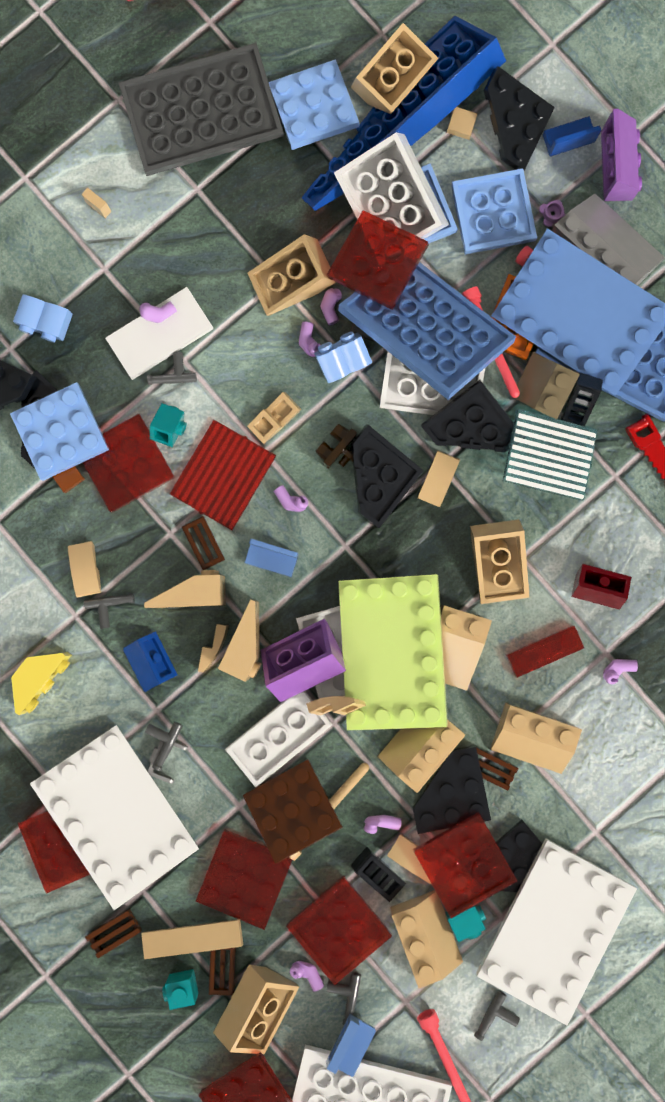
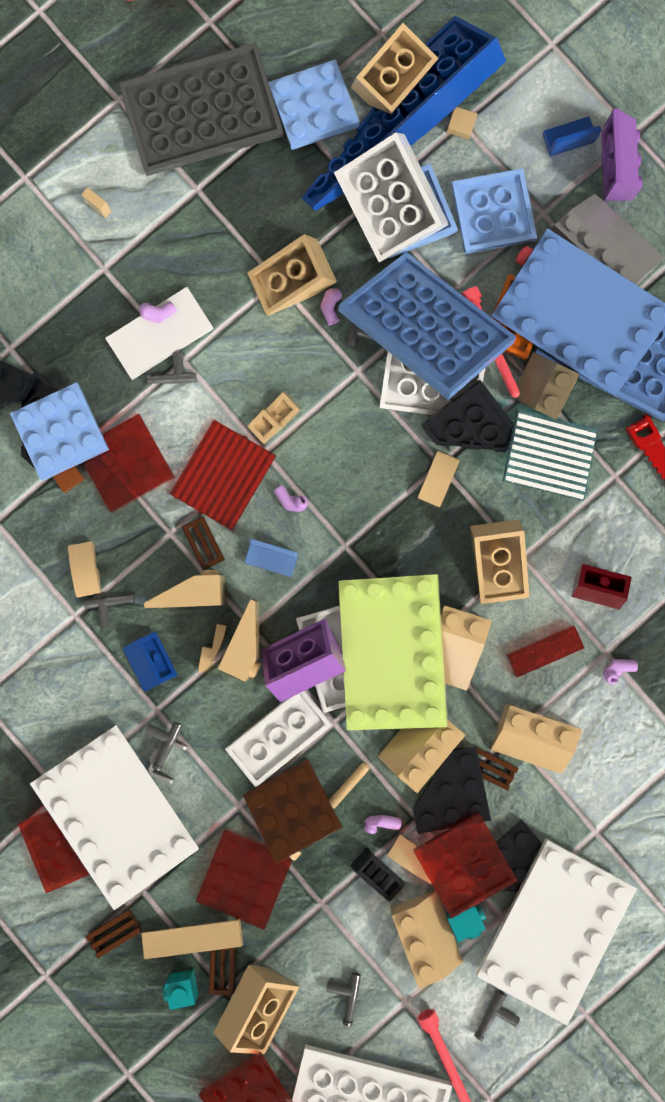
(36, 677): light yellow slope -> none
(43, 318): light blue brick -> none
(167, 425): teal brick -> none
(306, 341): lavender arm -> none
(309, 971): lavender arm -> none
(330, 455): dark brown hips -> none
(338, 704): tan slope -> none
(339, 930): clear red plate -> none
(342, 357): light blue brick -> none
(350, 1046): medium blue panel -> none
(377, 259): clear red plate -> none
(380, 475): black plate -> none
(516, 117): black plate -> none
(553, 206): lavender plate -> none
(587, 386): black slope -> none

